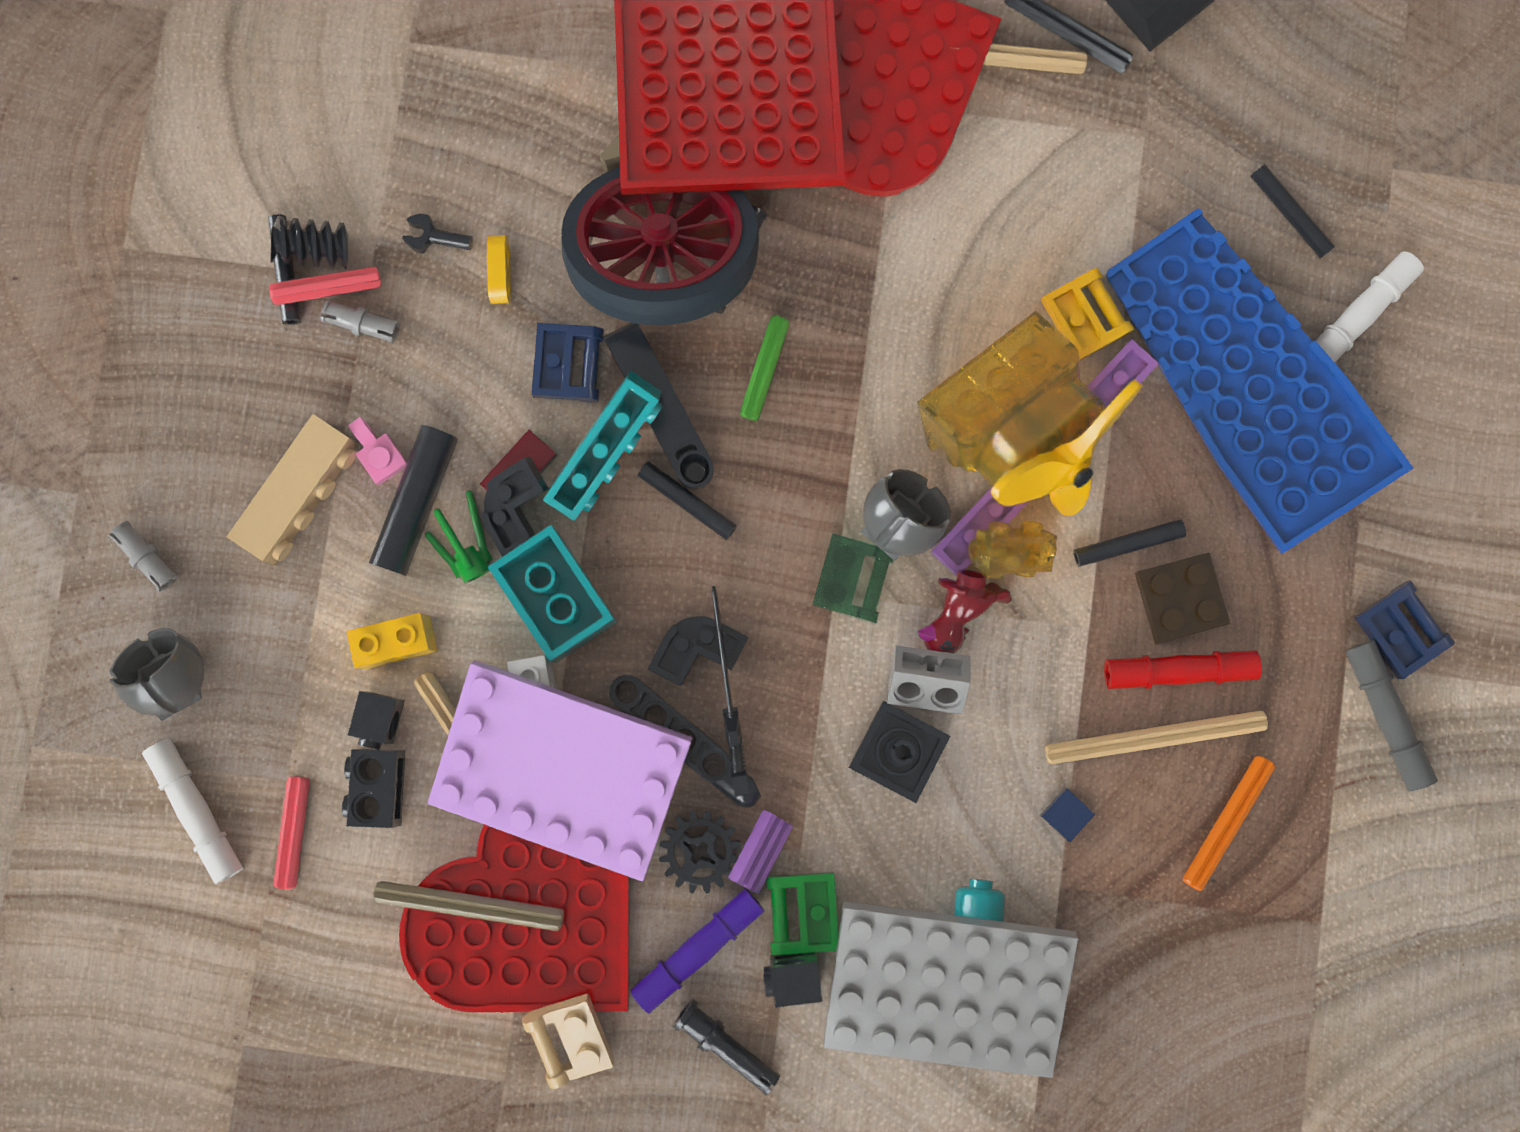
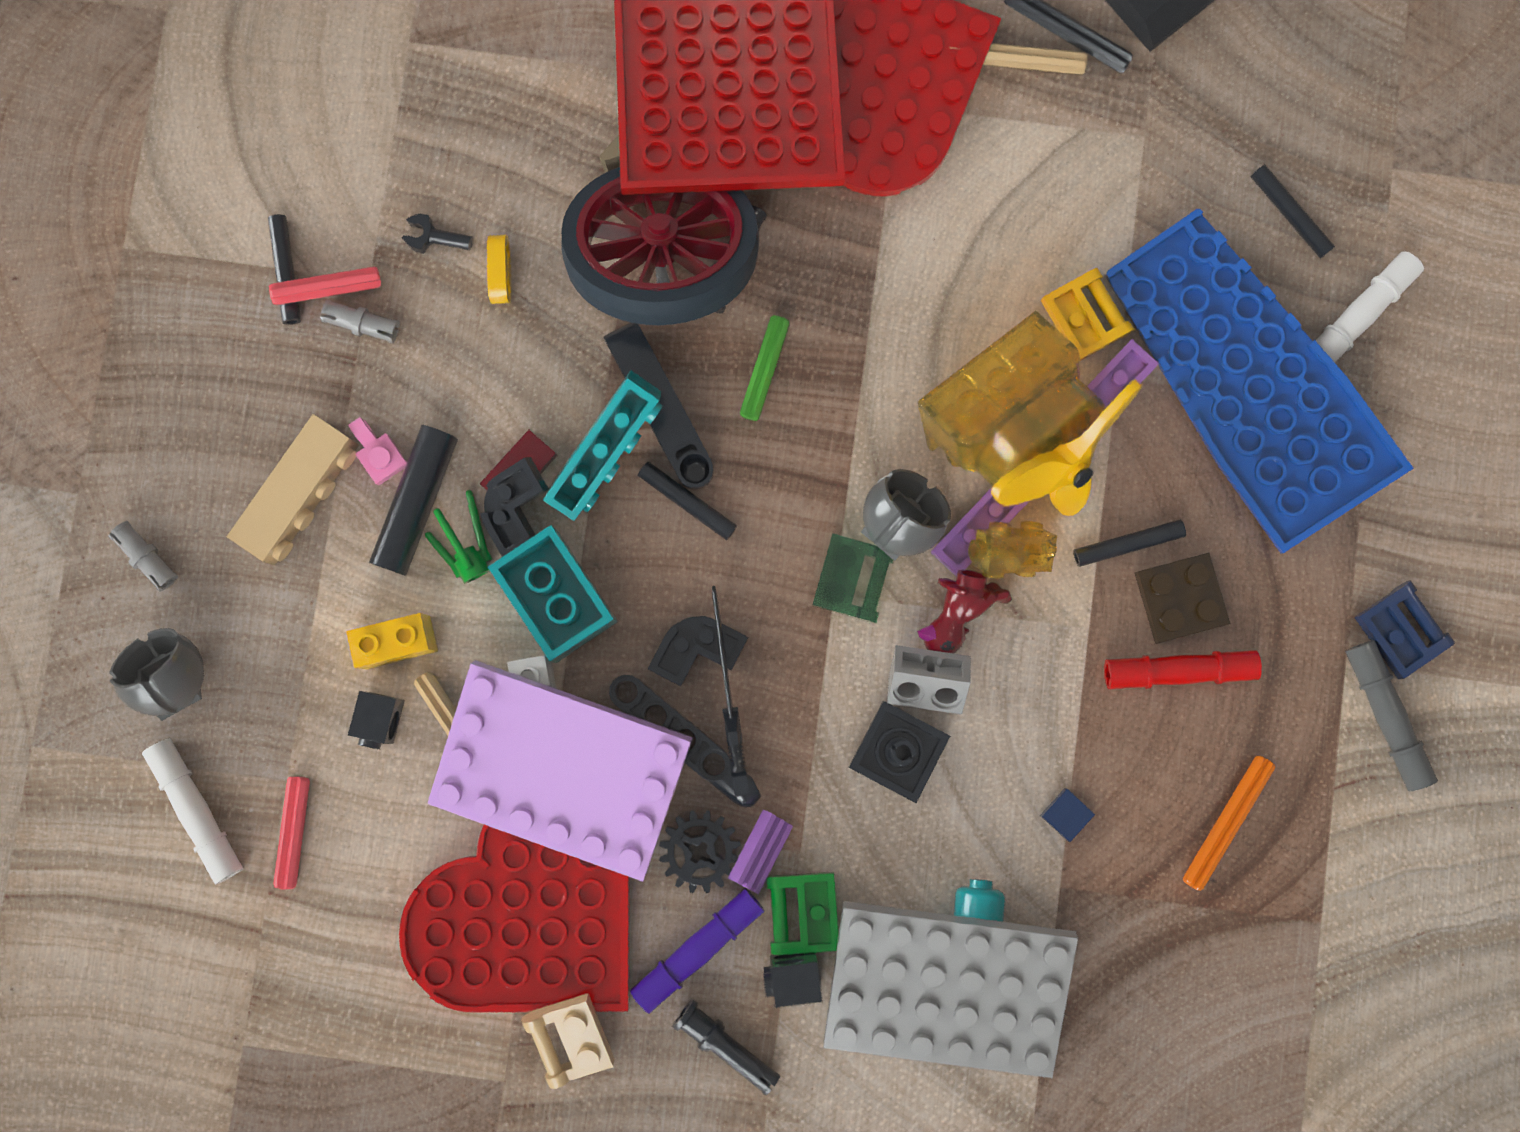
(309, 242): black piece -> none
(385, 788): black brick -> none
(468, 905): dark tan axle -> none
(555, 362): dark blue plate -> none
(1156, 737): tan axle -> none

